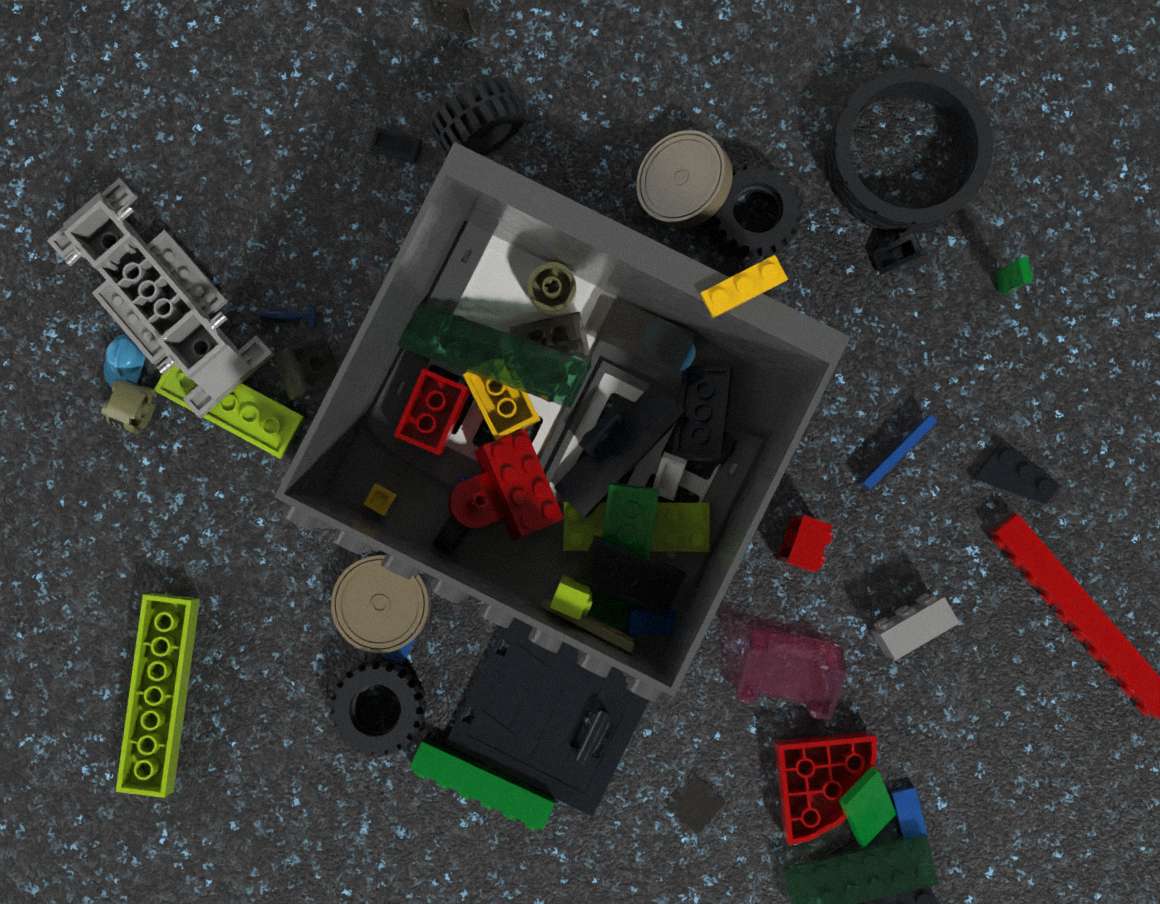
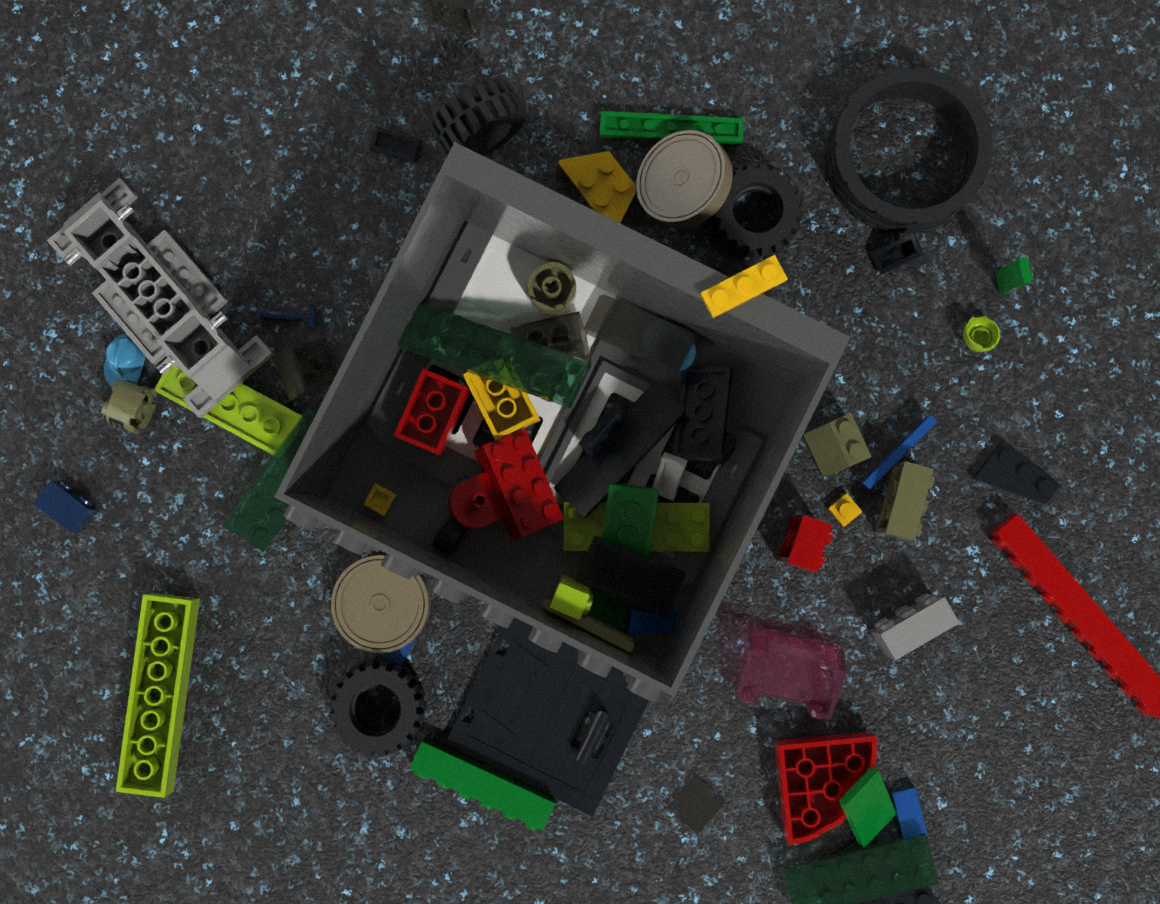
(65, 506): none -> dark blue brick
(258, 512): none -> clear green plate
(601, 183): none -> yellow wing
(658, 126): none -> green plate
(837, 445): none -> olive slope
(844, 510): none -> yellow plate
(905, 501): none -> olive brick
(981, 334): none -> lime hair

